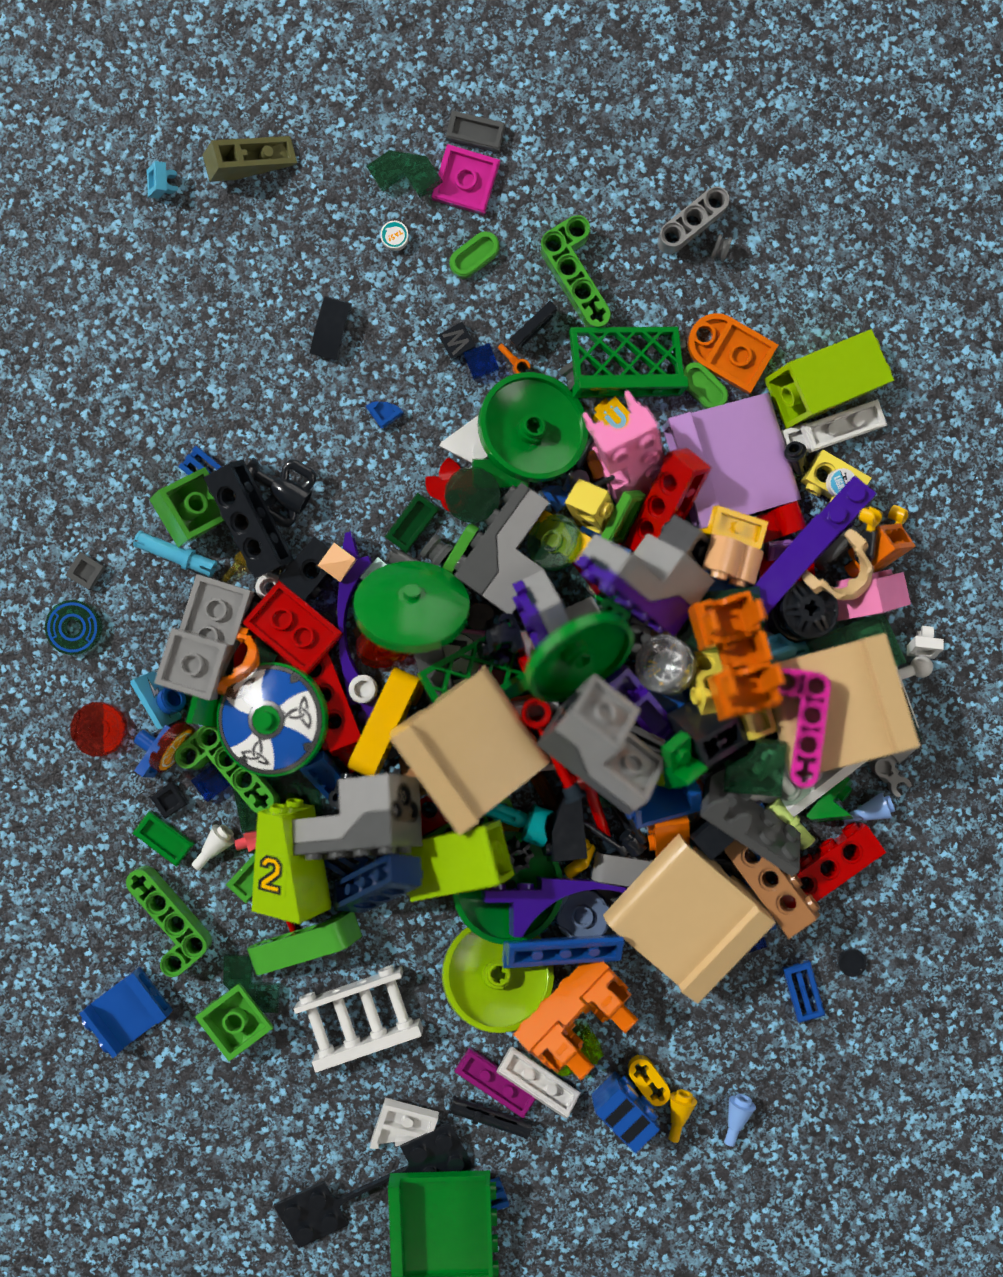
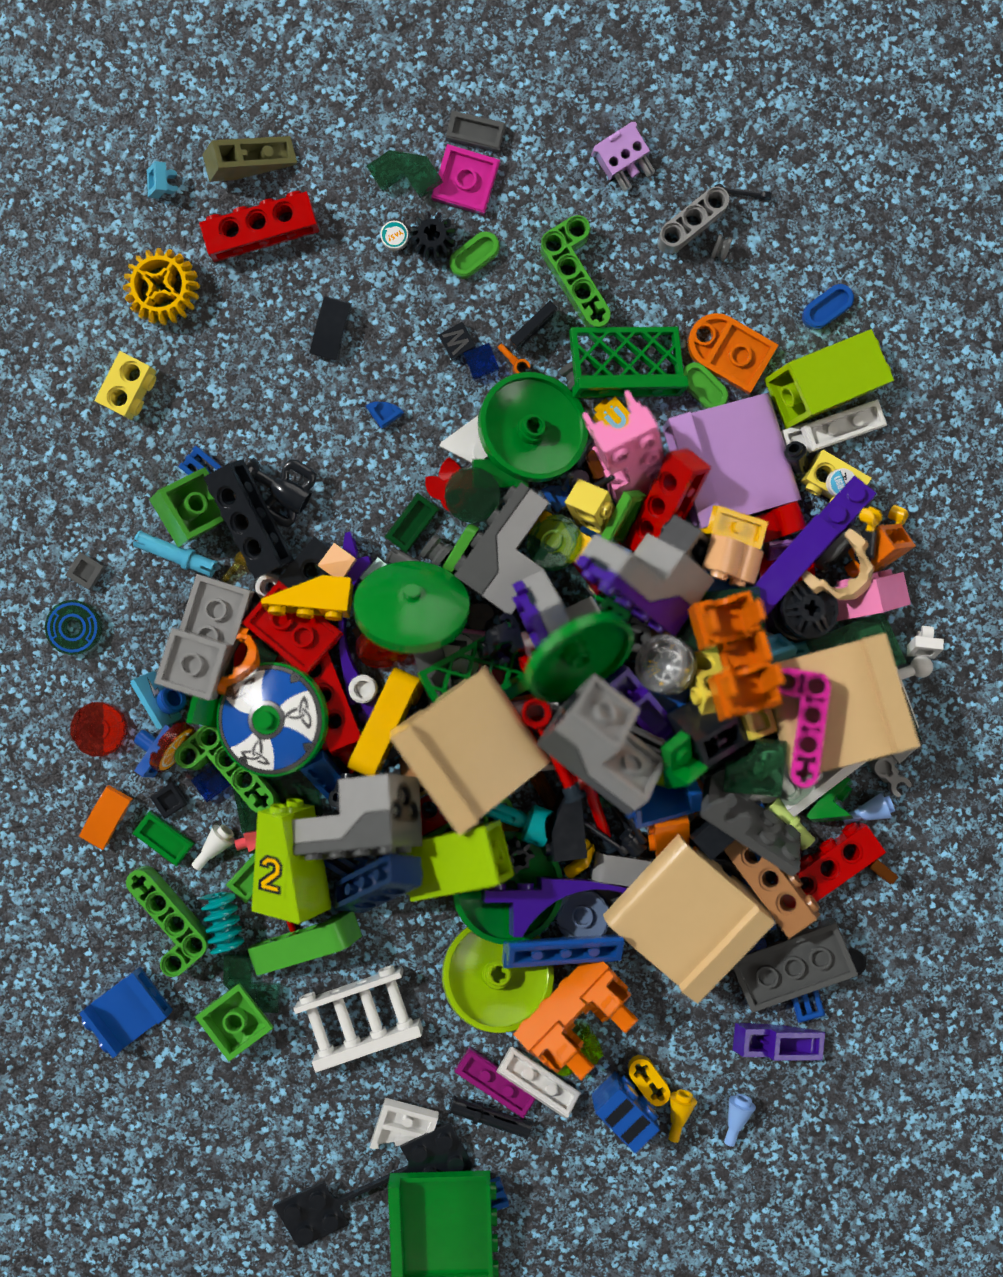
(105, 817): none -> orange slope
(118, 382): none -> light yellow brick
(166, 276): none -> yellow gear
(222, 921): none -> teal piece
(274, 231): none -> red brick
(319, 596): none -> yellow slope
(430, 226): none -> black gear
(622, 144): none -> lavender piece
(764, 195): none -> black hinge
(778, 1042): none -> dark purple slope
(795, 966): none -> dark grey hinge
(827, 307): none -> blue tile
(883, 871): none -> reddish brown tile

